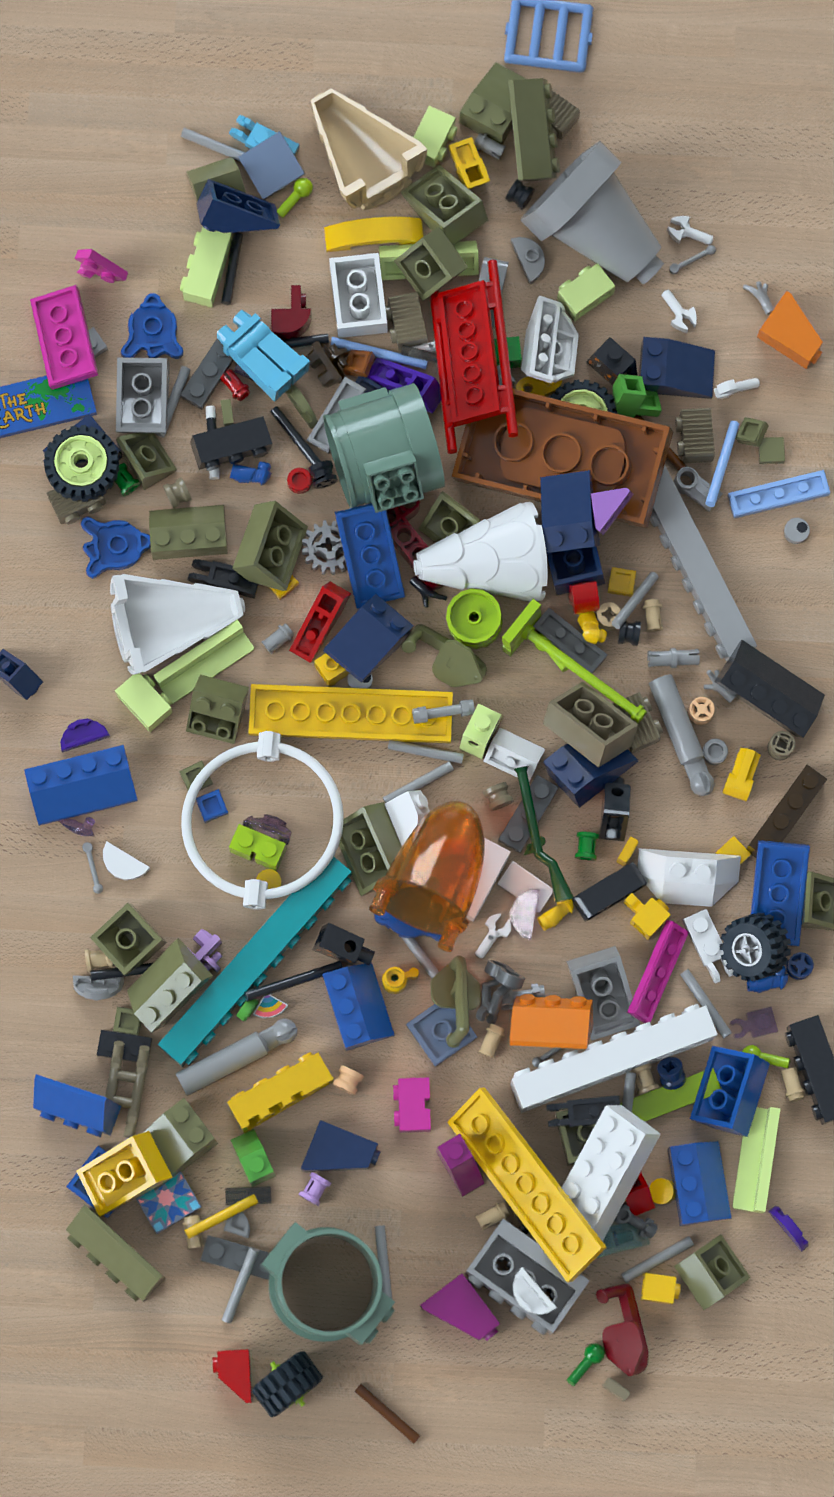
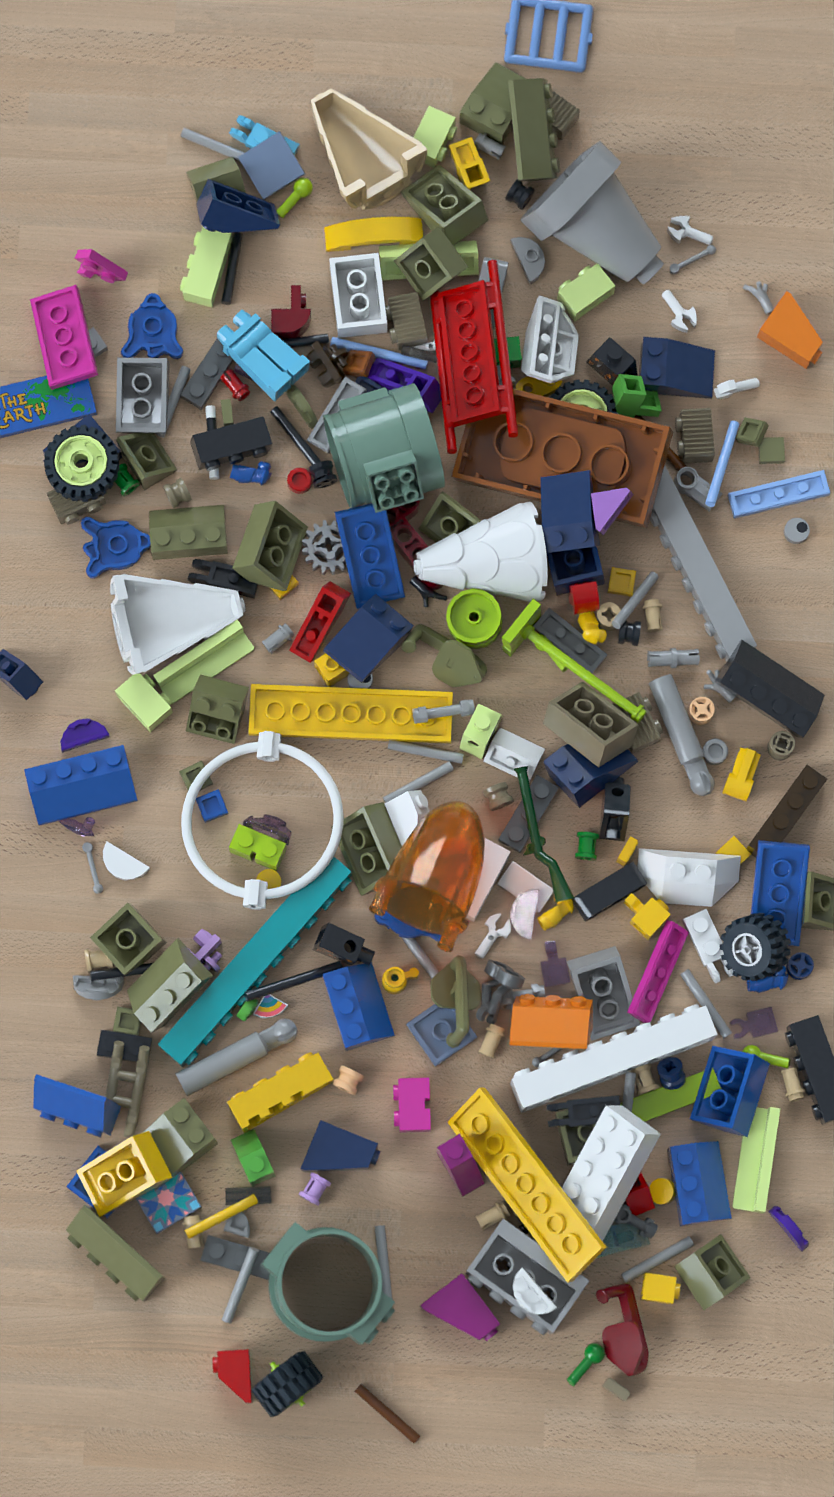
(554, 969): none -> clear purple plate

